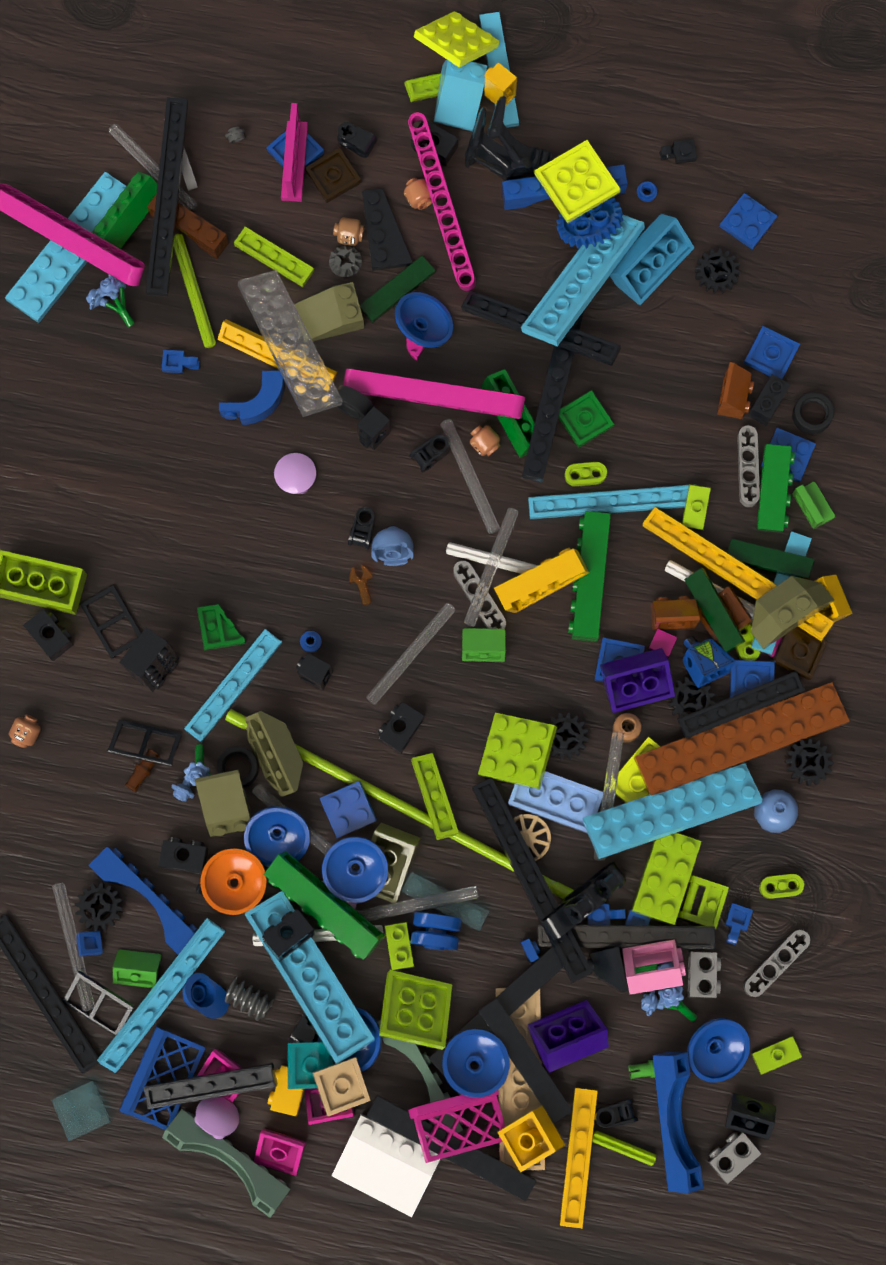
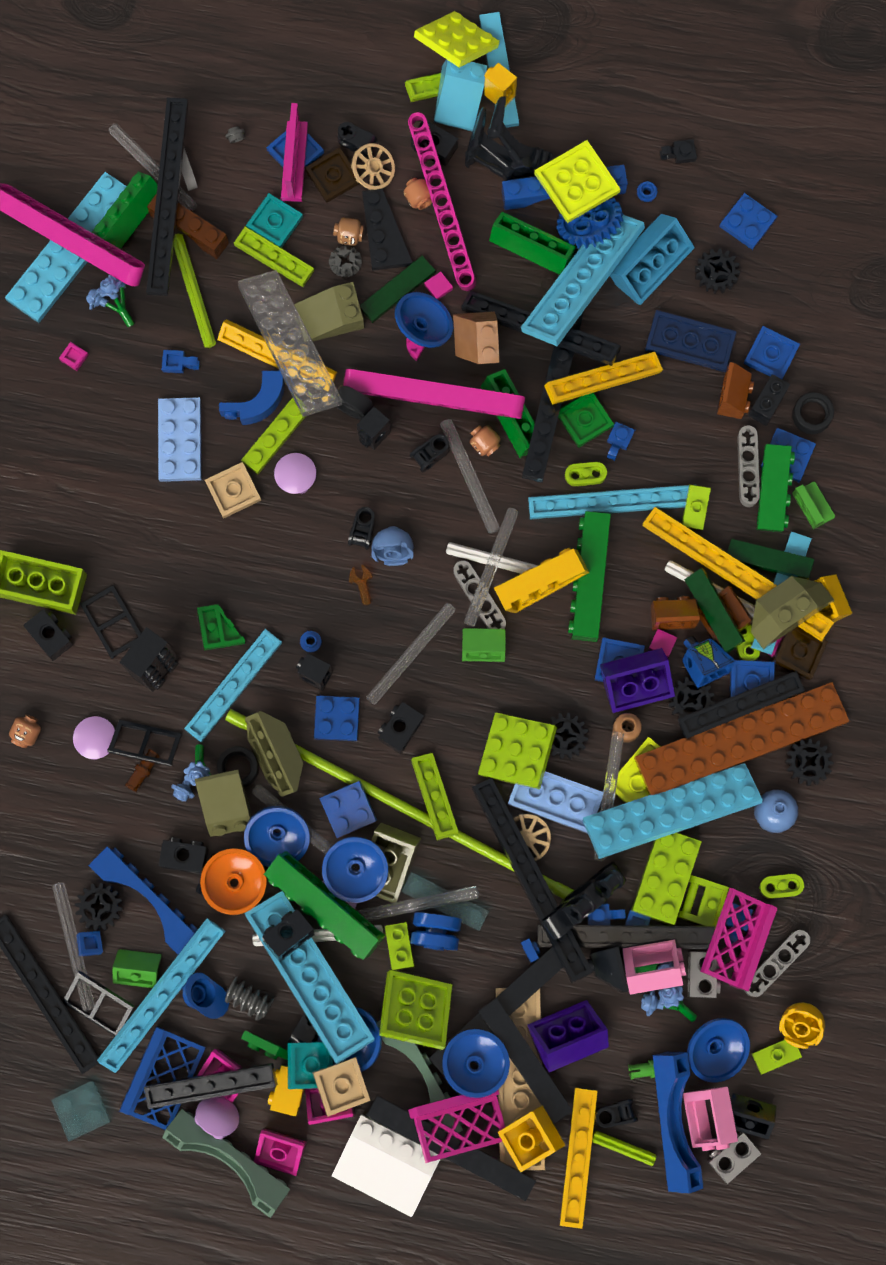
(73, 356): none -> dark pink tile
(93, 737): none -> lavender dish
(179, 439): none -> light blue plate
(233, 490): none -> tan plate
(257, 1043): none -> green wing
(273, 437): none -> lime plate
(274, 220): none -> teal plate
(336, 718): none -> blue plate
(372, 166): none -> tan wheel
(438, 286): none -> dark pink tile
(476, 337): none -> medium nougat slope
(531, 243): none -> green brick
(603, 378): none -> yellow plate
(619, 438): none -> blue plate
(690, 341): none -> dark blue plate
(699, 1122): none -> bright pink window
(751, 944): none -> dark pink fence
(802, 1025): none -> yellow cylinder

